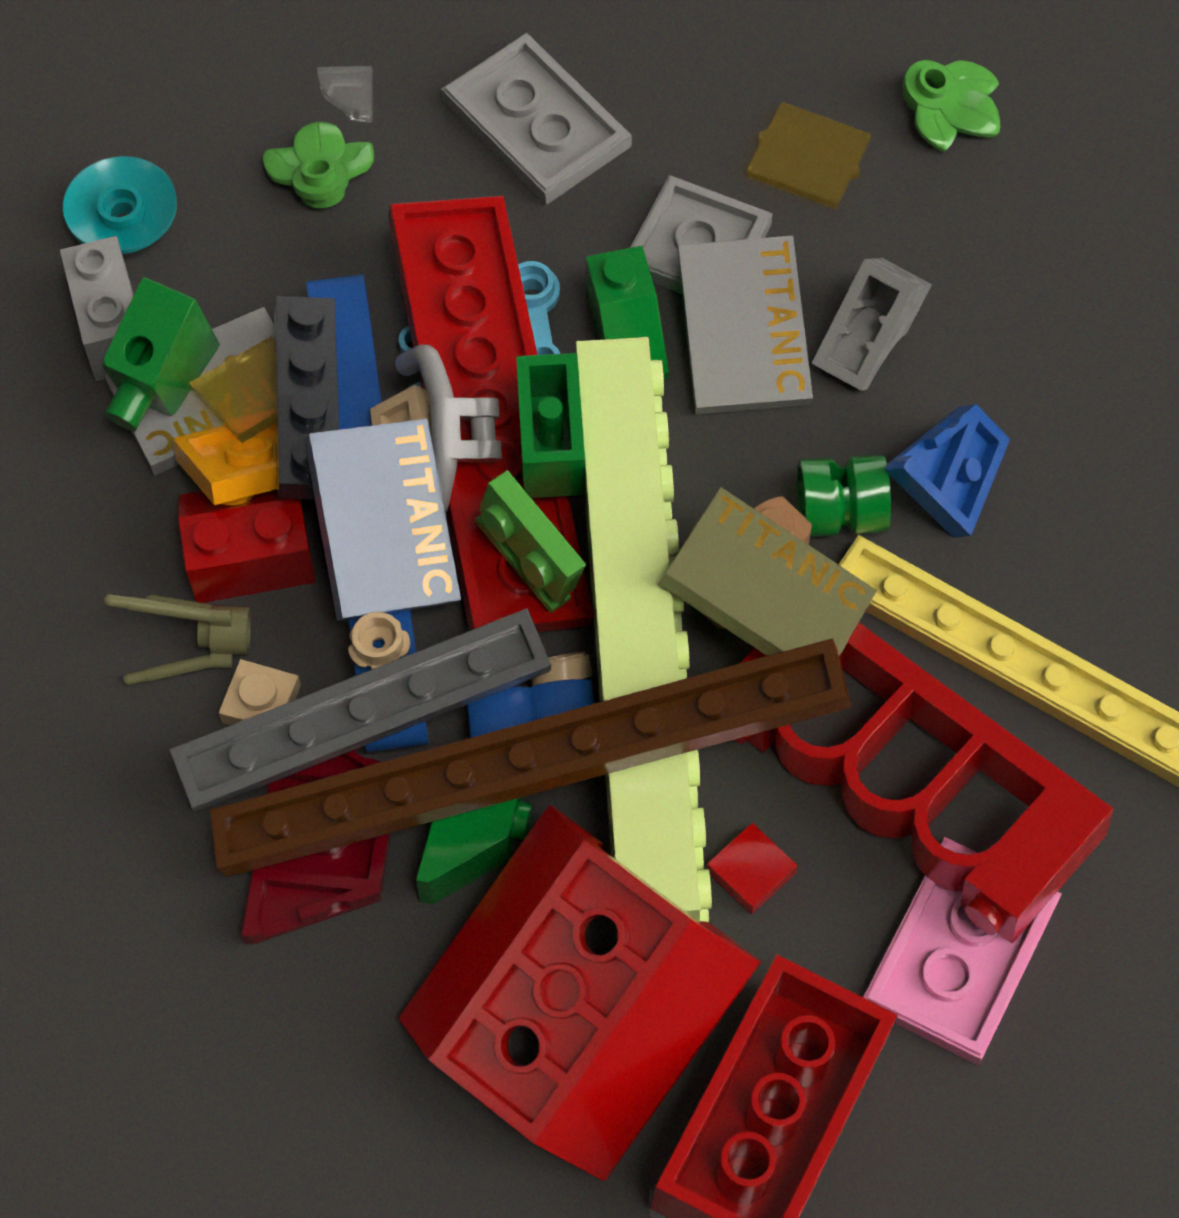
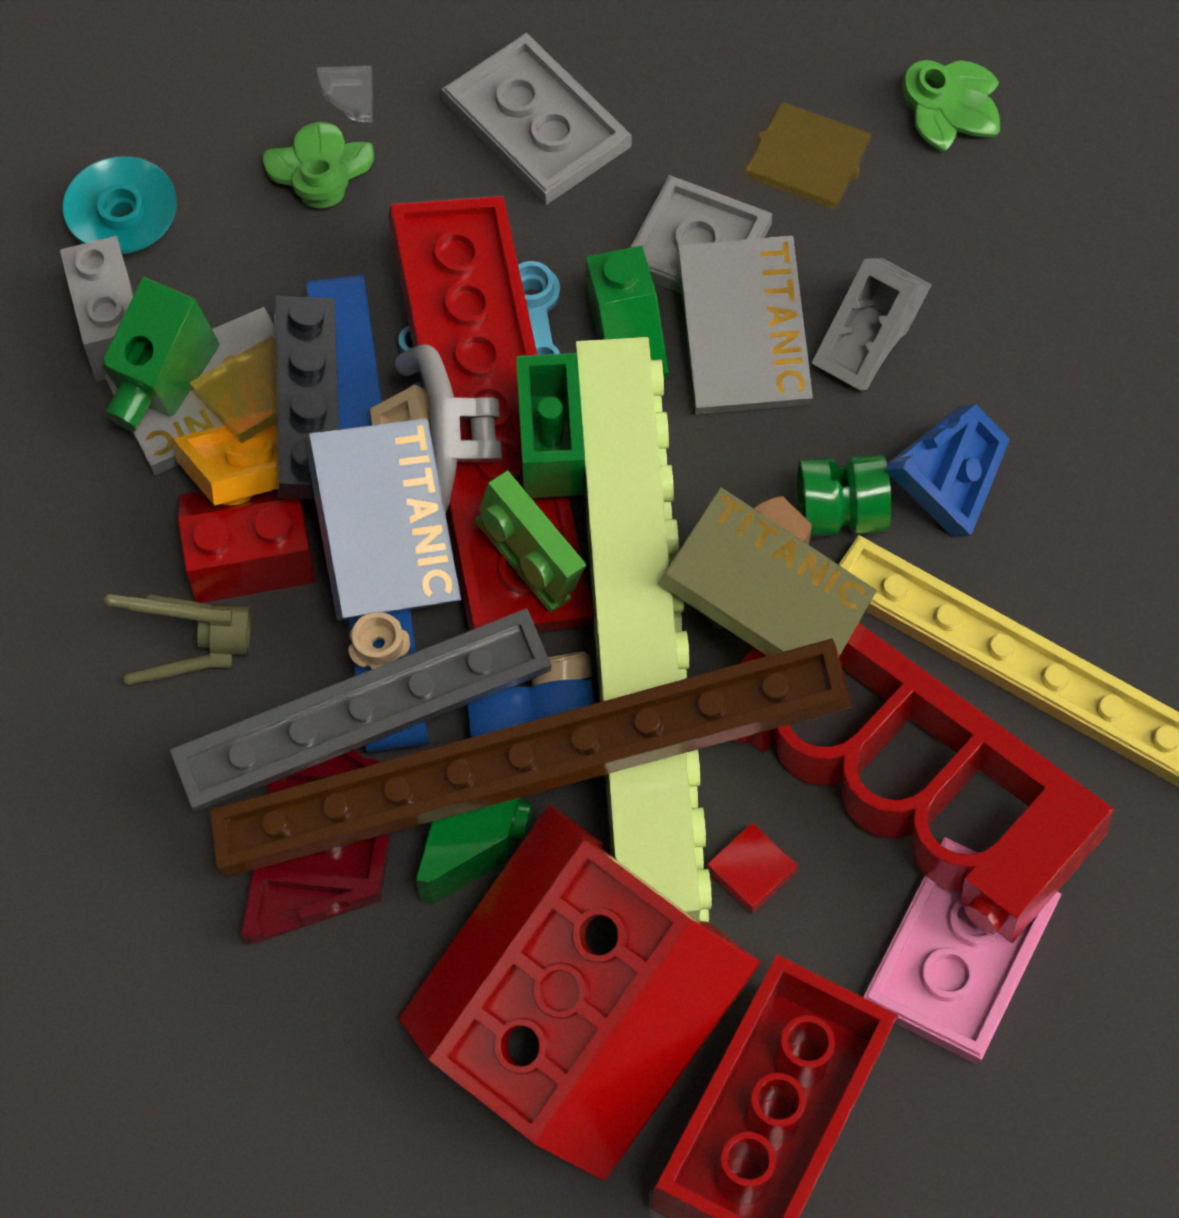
(257, 690): tan plate -> none

